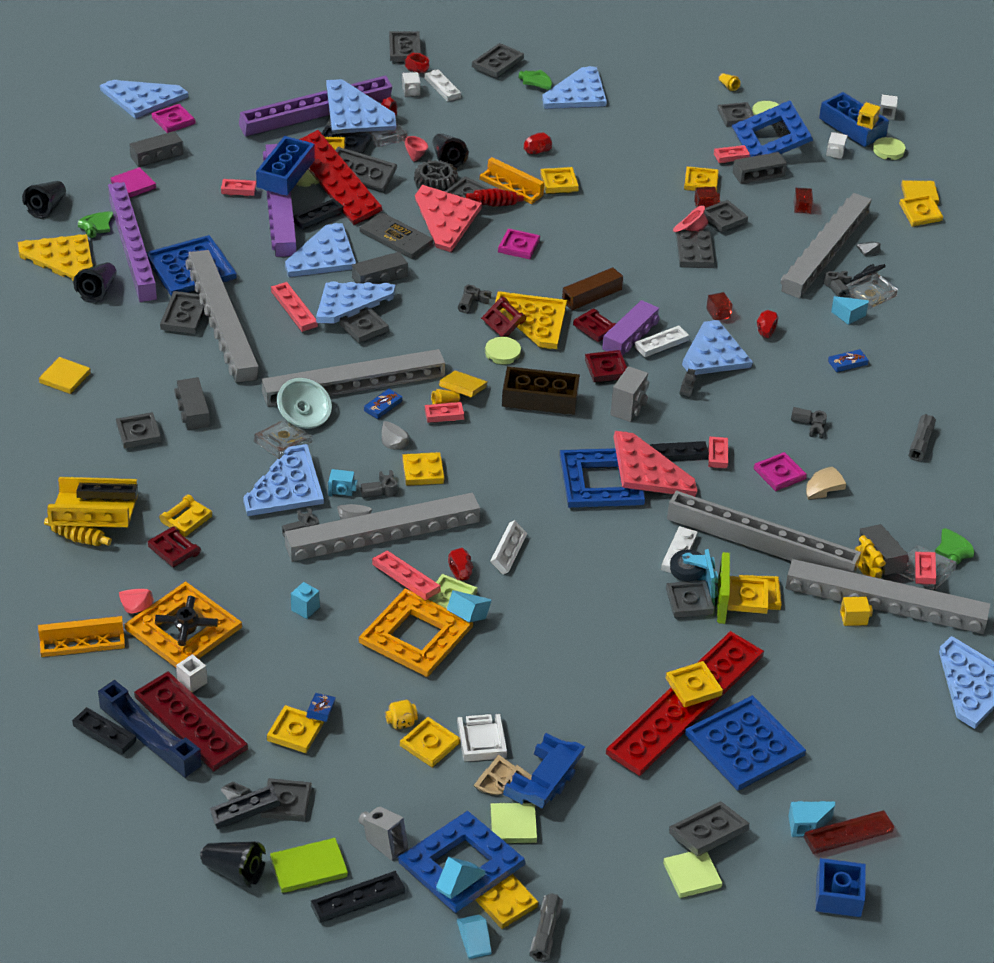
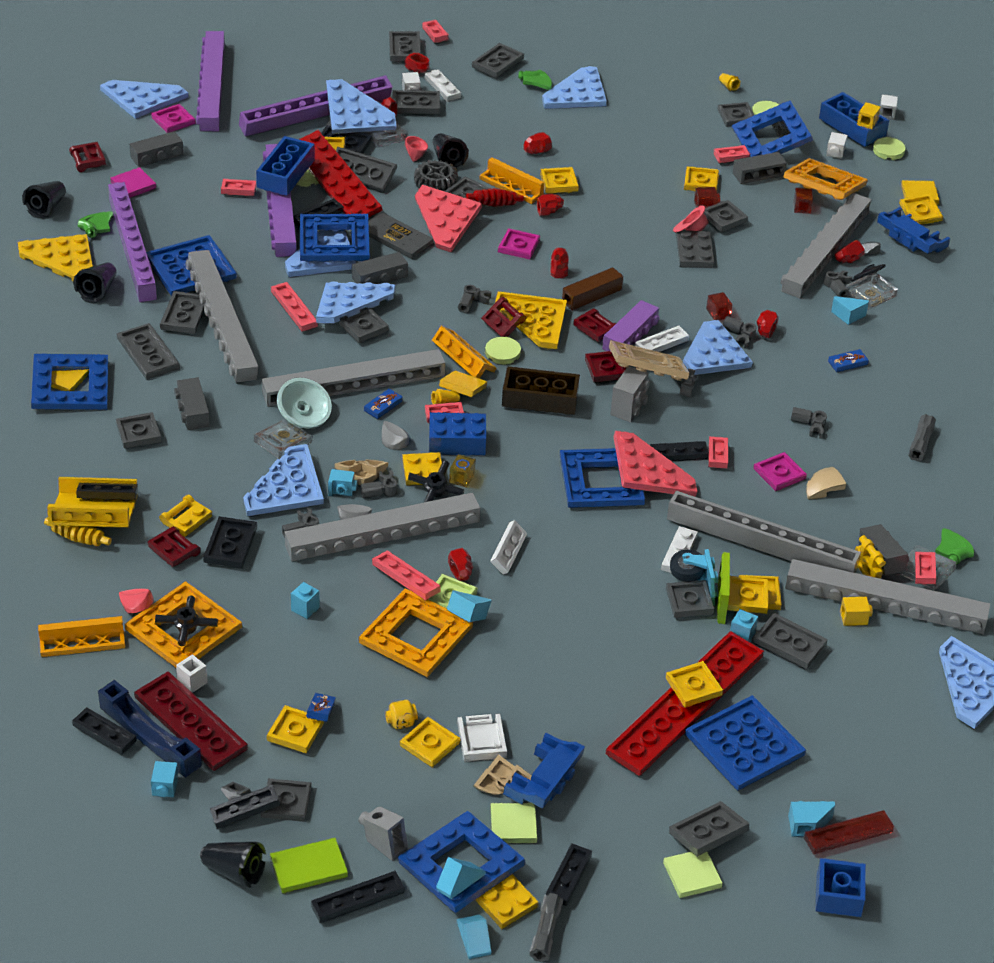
(42, 380): none -> blue plate
(92, 153): none -> dark red plate
(148, 351): none -> dark grey tile
(164, 779): none -> medium azure brick
(210, 81): none -> medium lavender brick
(230, 542): none -> black plate
(308, 237): none -> blue plate
(364, 471): none -> tan brick
(417, 101): none -> dark grey plate
(435, 31): none -> coral plate
(436, 483): none -> black bar
(457, 433): none -> blue brick
(462, 352): none -> light orange fence
(462, 470): none -> clear yellow brick
(549, 204): none -> red rock
(559, 263): none -> red rock
(570, 872): none -> black plate
(648, 359): none -> tan plate
(744, 625): none -> medium azure brick
(747, 330): none -> dark grey bar
(790, 640): none -> dark grey plate
(847, 182): none -> light orange plate
(850, 252): none -> red rock
(911, 233): none -> blue bracket

